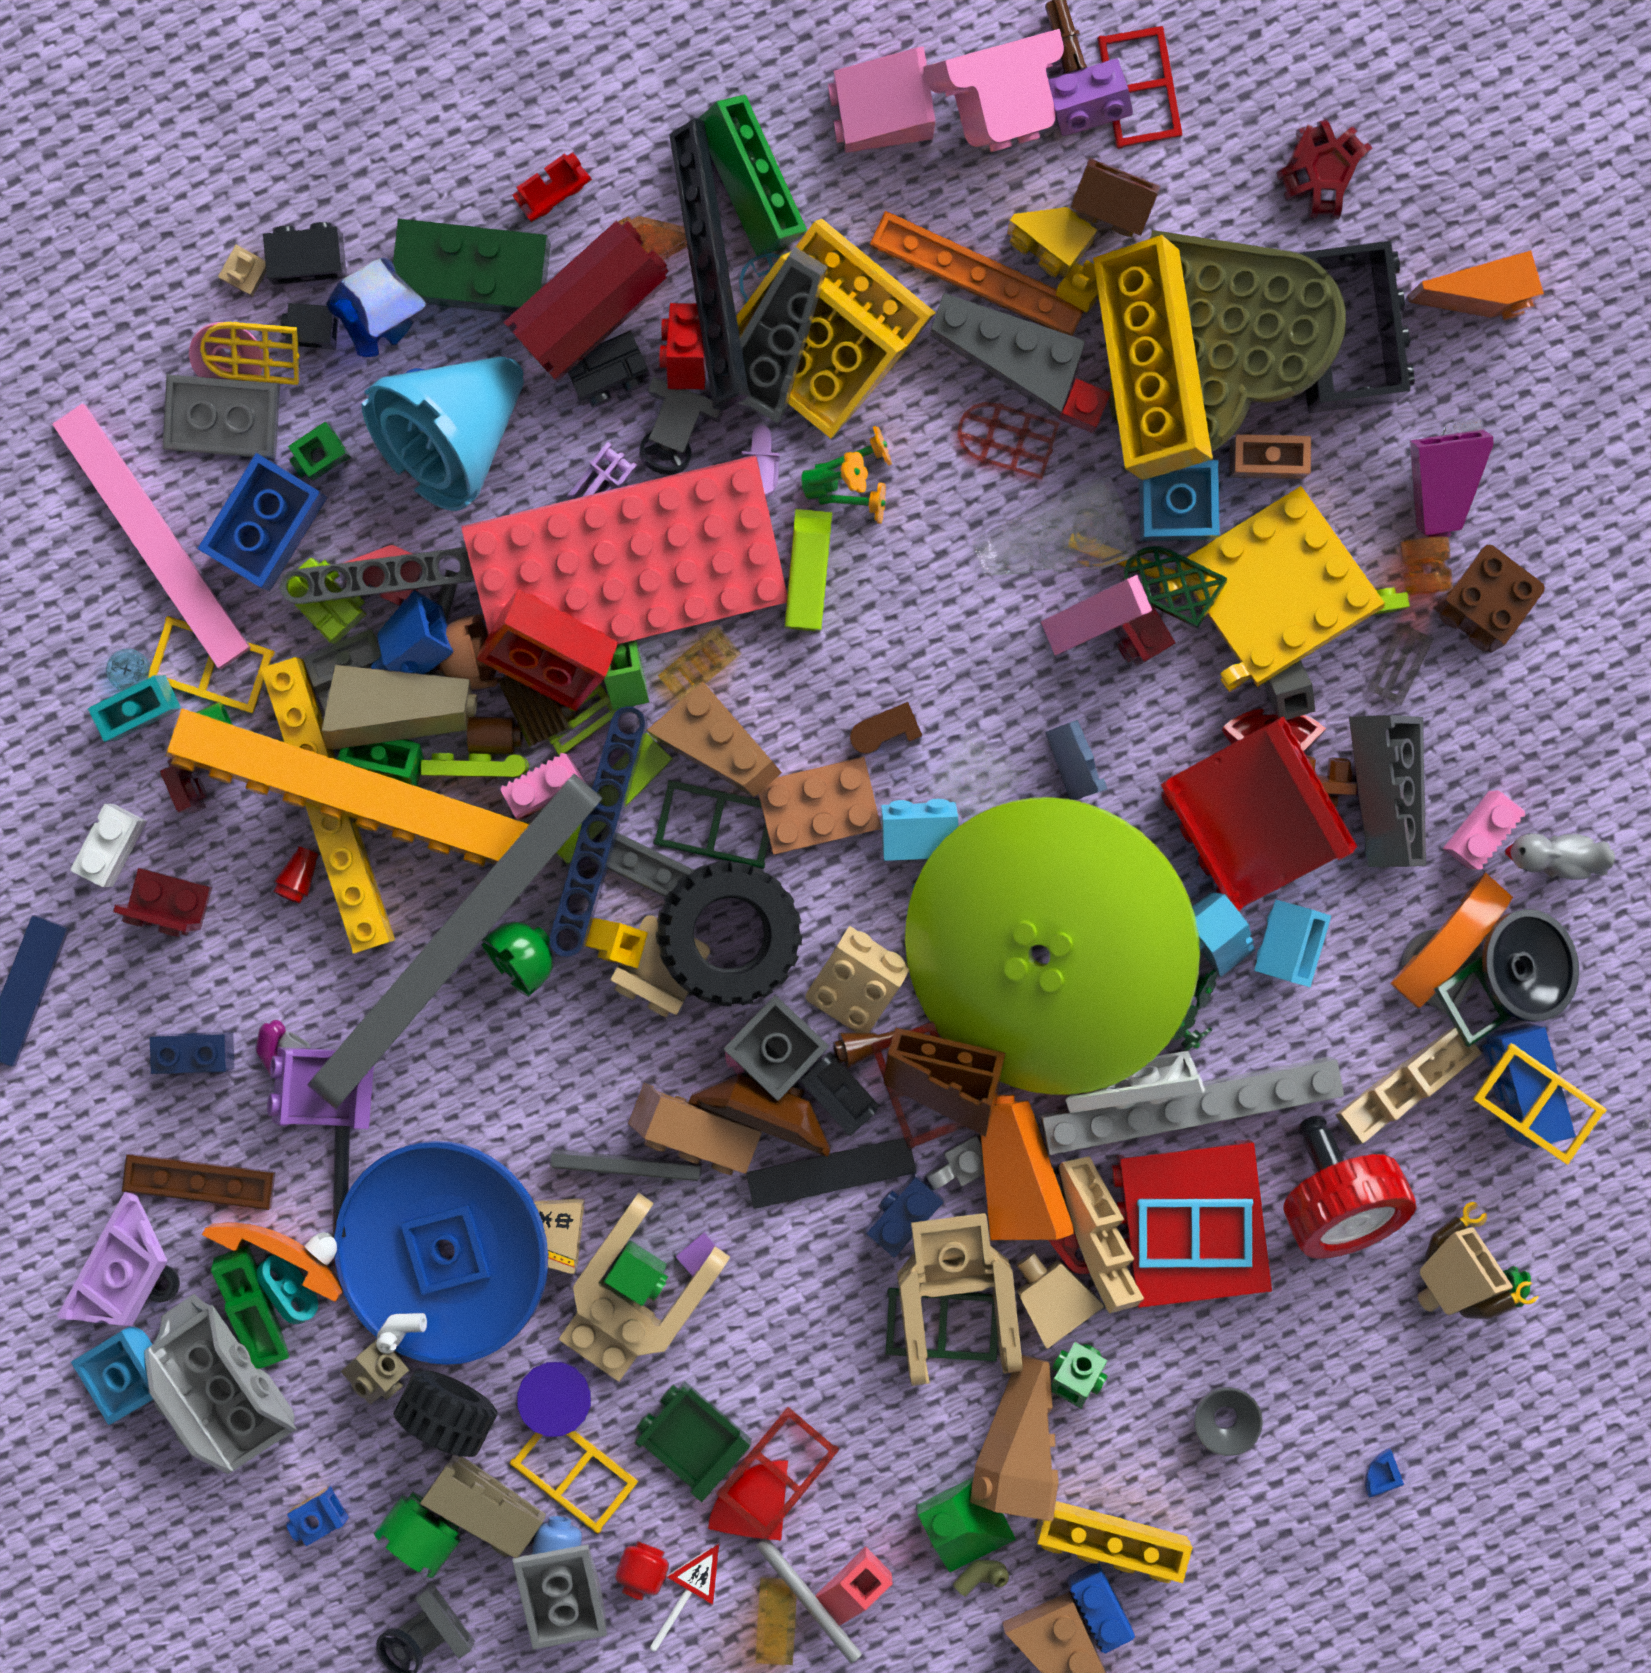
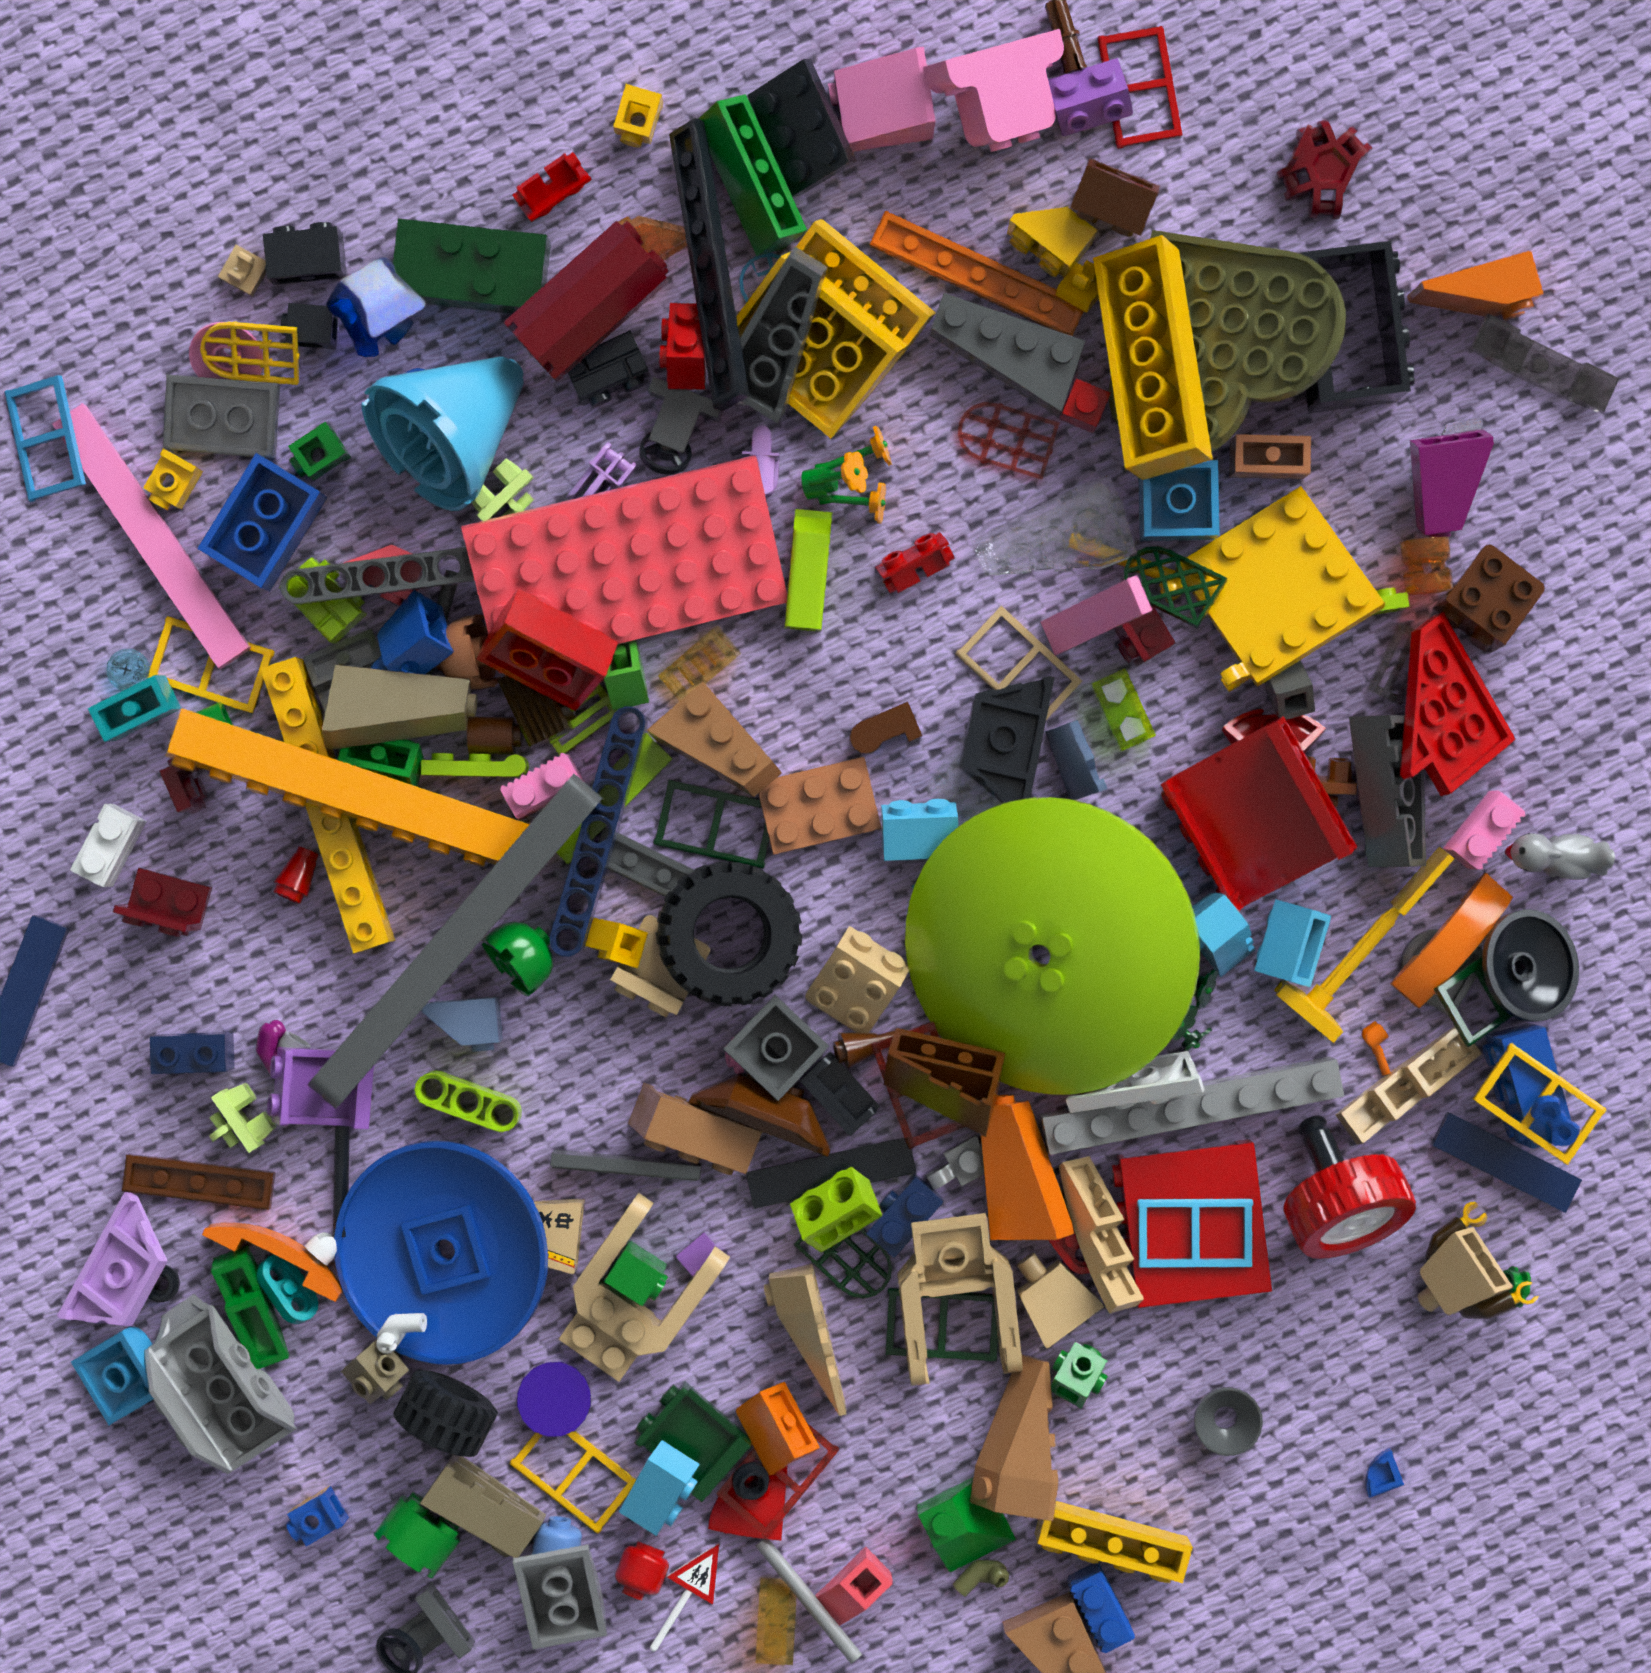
(67, 432): none -> dark azure window
(184, 476): none -> yellow brick
(249, 1132): none -> yellowish green hips
(450, 1101): none -> lime beam
(469, 1020): none -> sand blue slope
(515, 481): none -> yellowish green hips
(634, 103): none -> yellow brick
(659, 1488): none -> medium azure brick
(755, 1488): none -> black plate
(776, 1428): none -> orange panel
(801, 127): none -> black plate
(802, 1314): none -> tan wedge
(835, 1209): none -> lime brick
(852, 1273): none -> dark green window
(901, 566): none -> red hinge
(1006, 738): none -> black wing
(1038, 647): none -> tan window
(1123, 709): none -> clear neon green piece
(1312, 1005): none -> yellow piece
(1373, 1036): none -> orange hand
(1449, 713): none -> red wing
(1506, 1162): none -> dark blue tile
(1542, 366): none -> clear smoke slope
(1563, 1130): none -> blue piece

